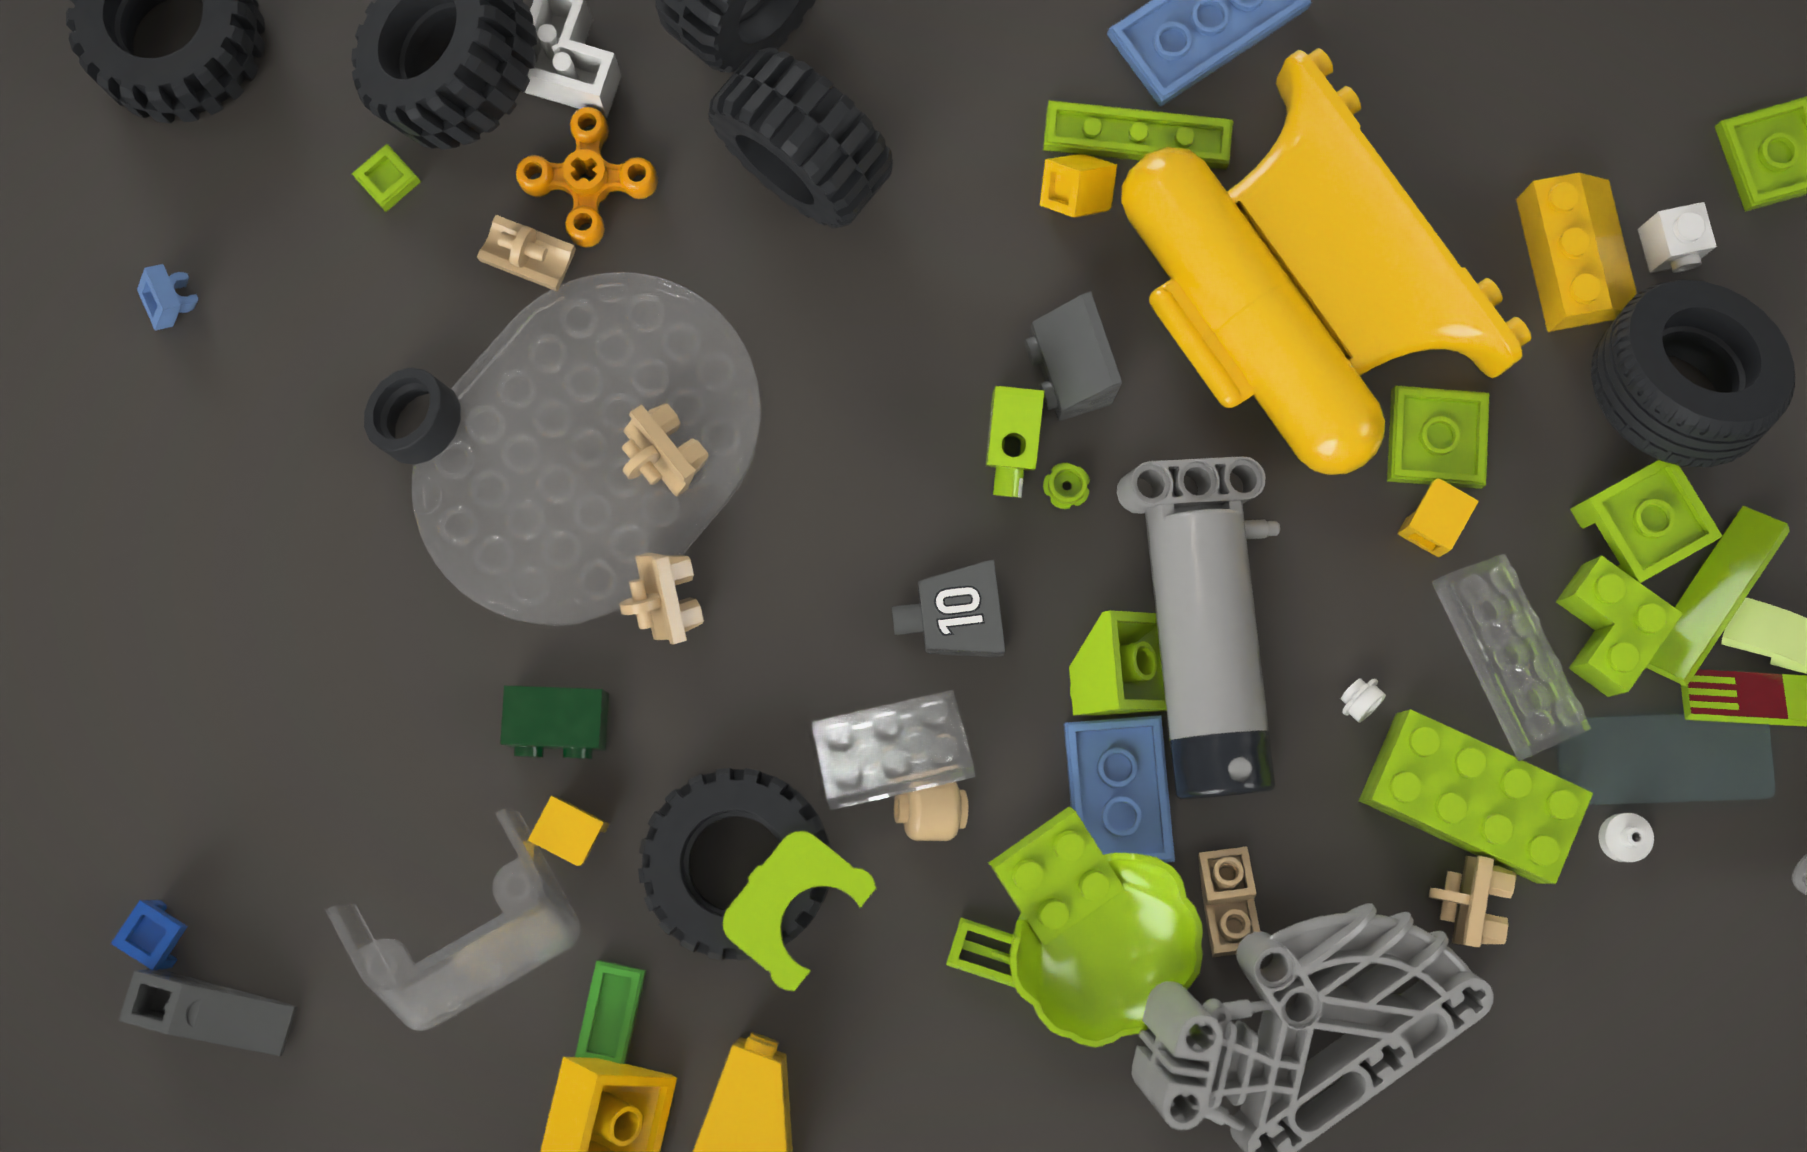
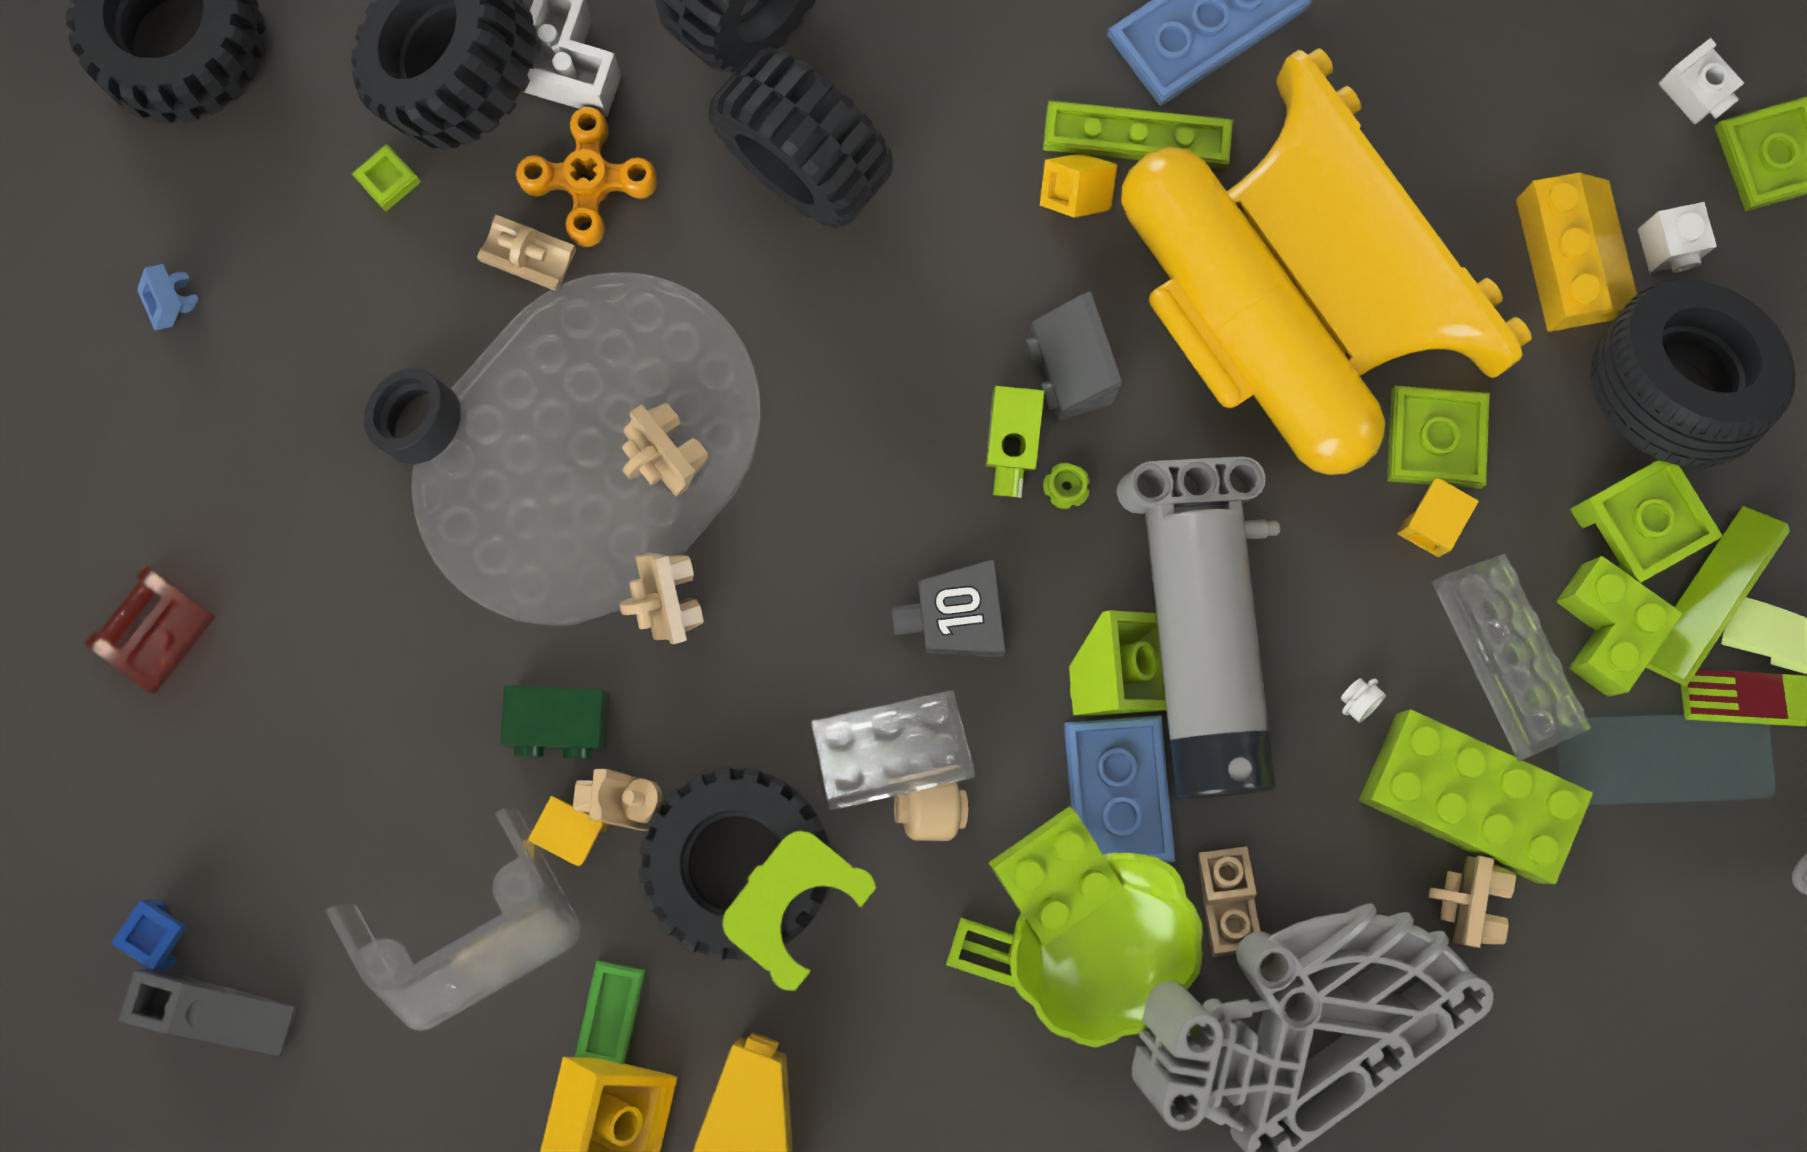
(160, 639): none -> clear red plate
(618, 799): none -> tan hips
(1626, 837): white tile -> none
(1702, 83): none -> white brick

